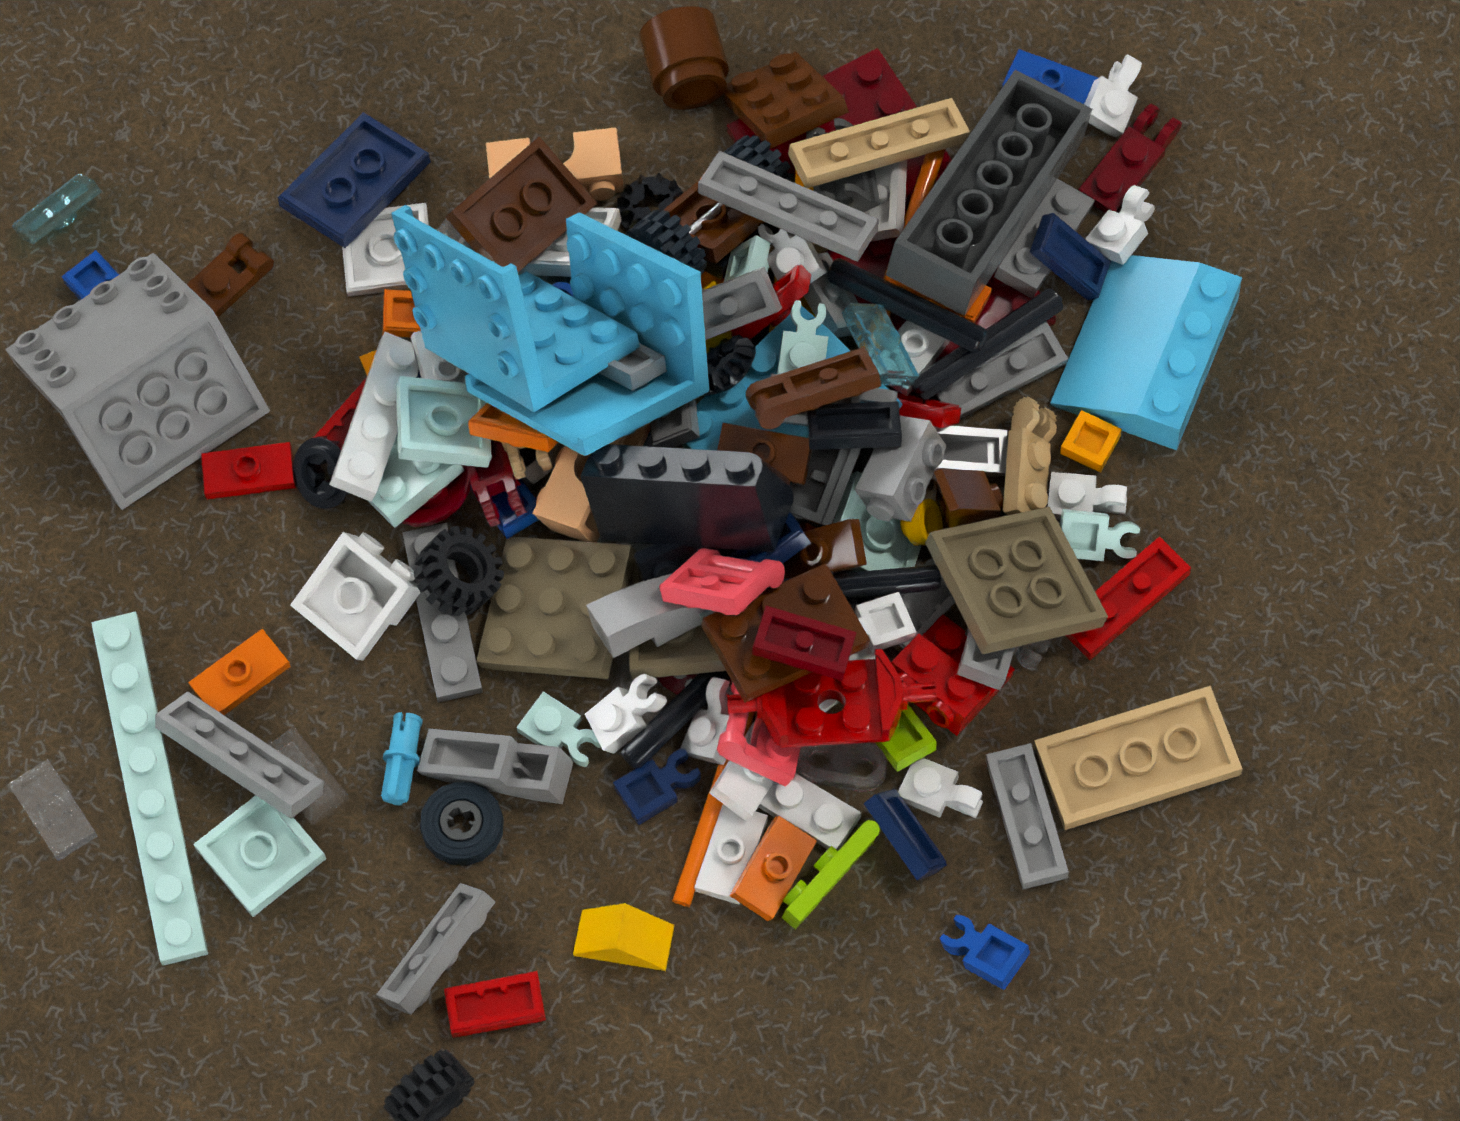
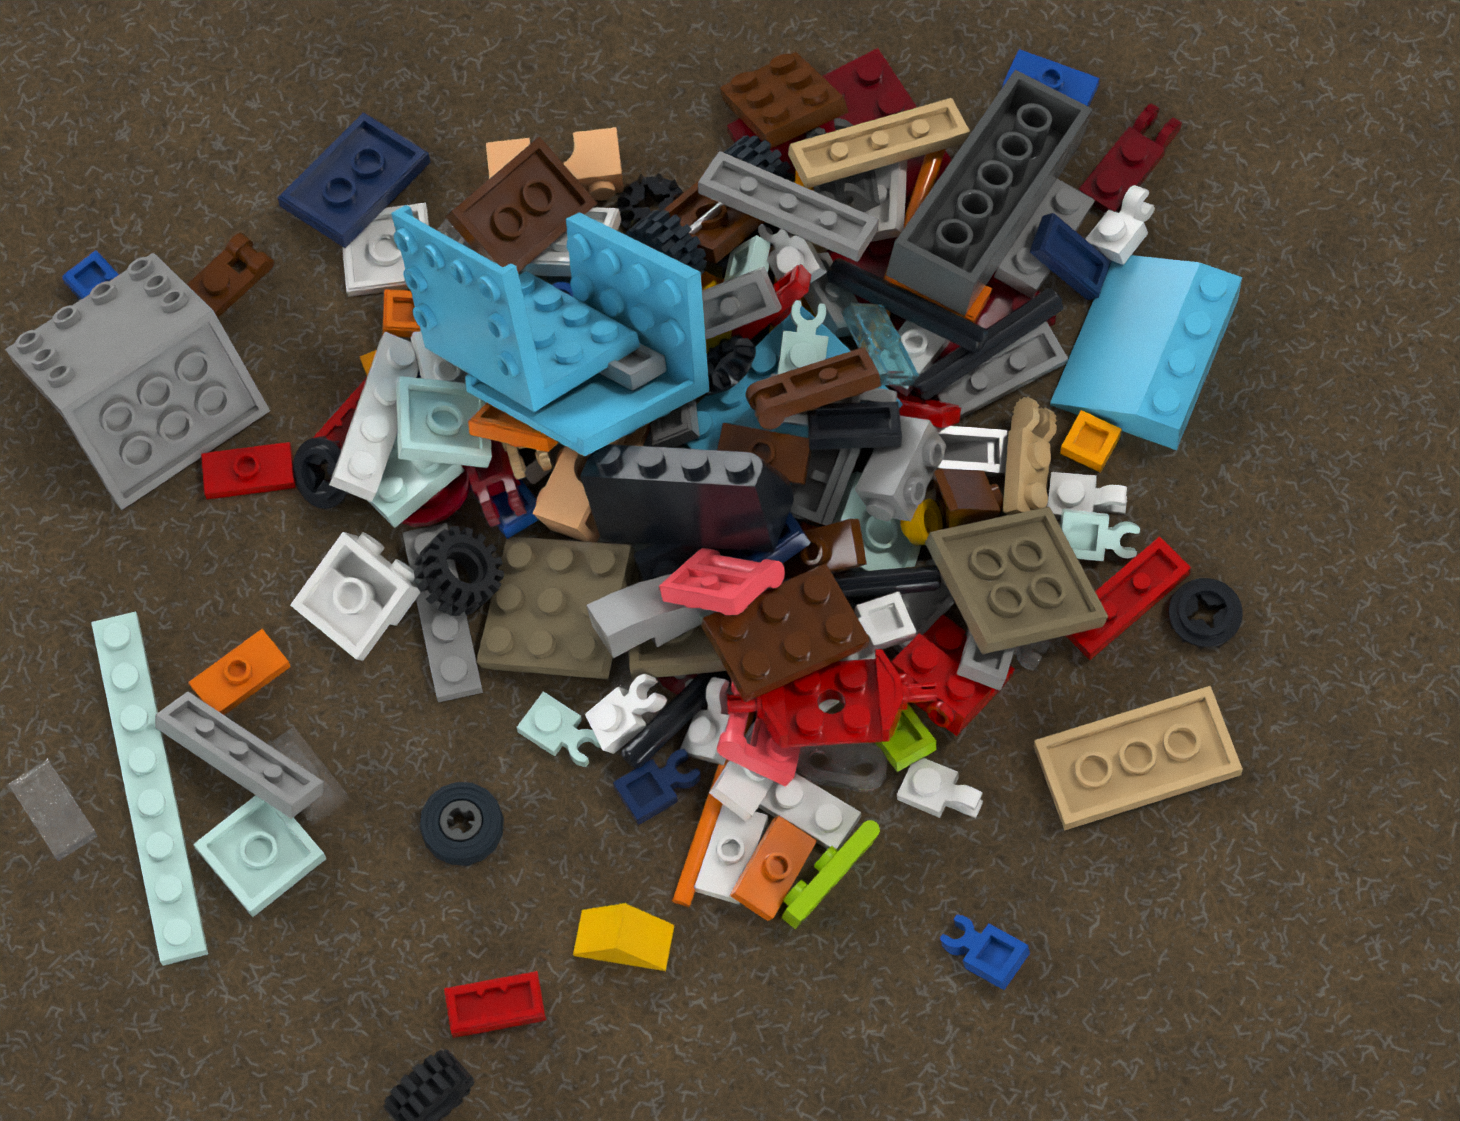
(57, 209): clear light blue plate -> none
(401, 758): medium azure axle -> none
(436, 949): light grey plate -> none
(497, 764): light grey slope -> none
(685, 57): reddish brown piece -> none
(804, 643): dark red plate -> none
(905, 834): dark blue tile -> none
(1027, 816): light grey plate -> none
(1110, 98): white plate -> none
(1213, 595): none -> black gear

